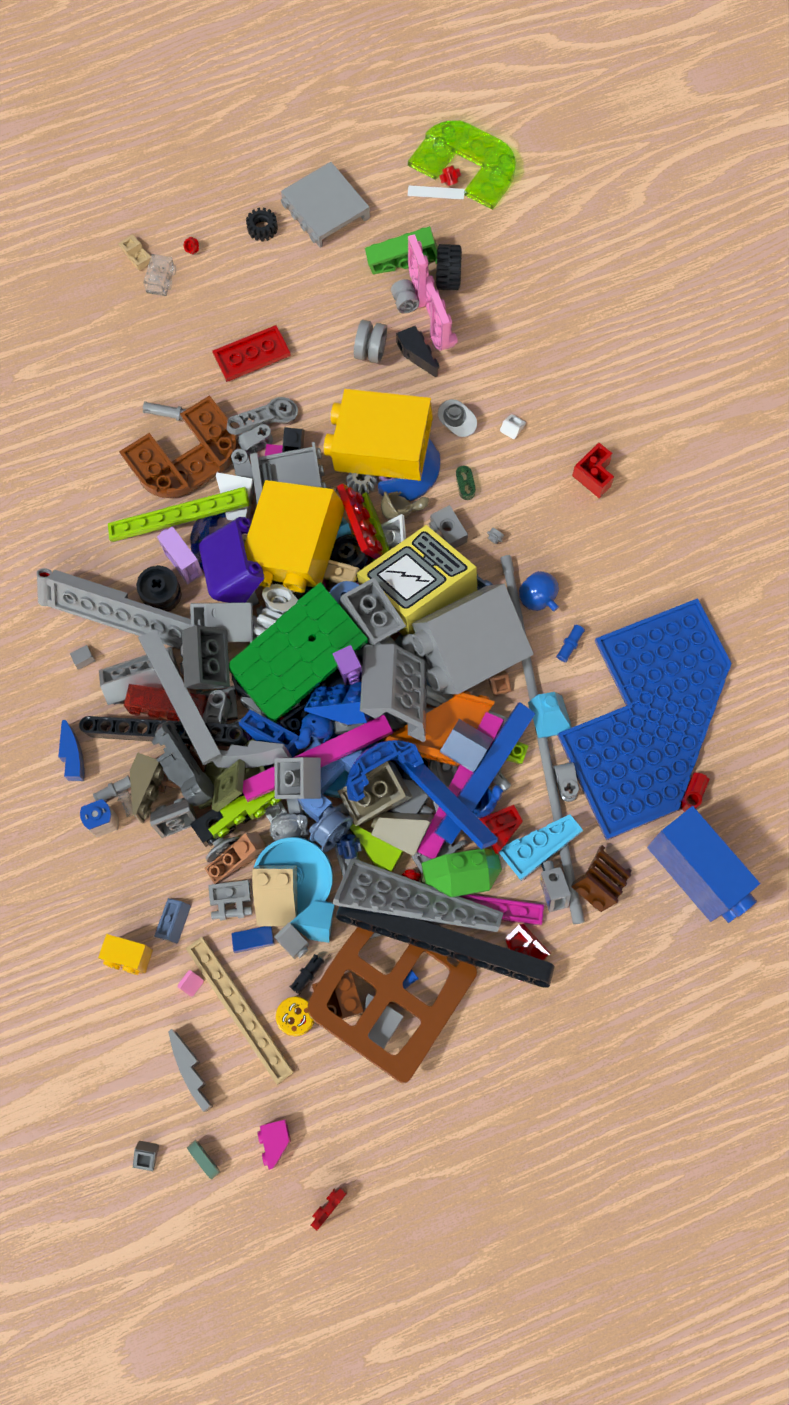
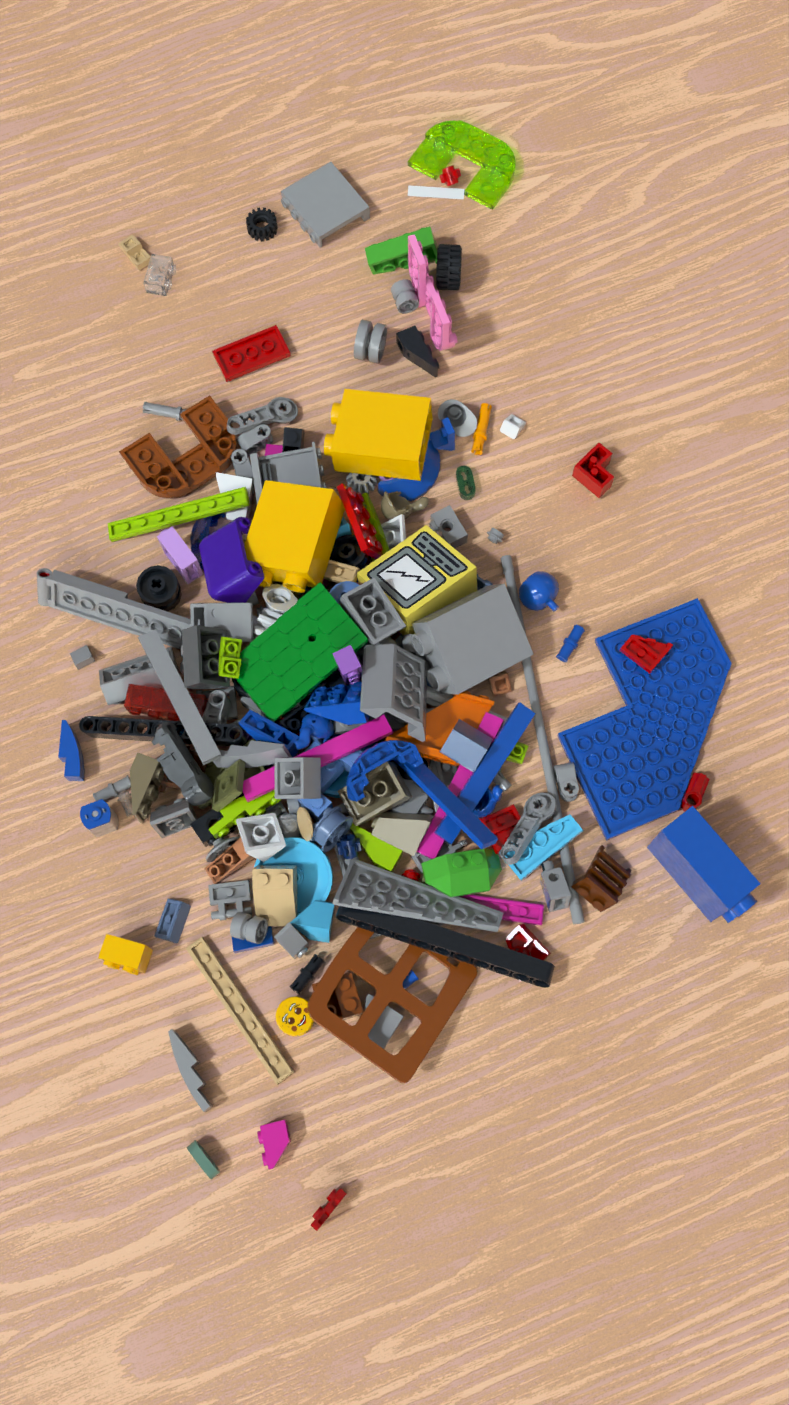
(145, 1155): dark grey slope -> none
(190, 983): bright pink slope -> none
(191, 245): red plate -> none
(229, 657): none -> lime slope
(248, 928): none -> light grey wheel
(261, 835): none -> white slope
(305, 824): none -> tan piece
(444, 437): none -> blue slope
(480, 435): none -> light orange pin
(528, 825): none -> light grey beam
(550, 714): medium azure slope -> none
(645, 652): none -> red wing

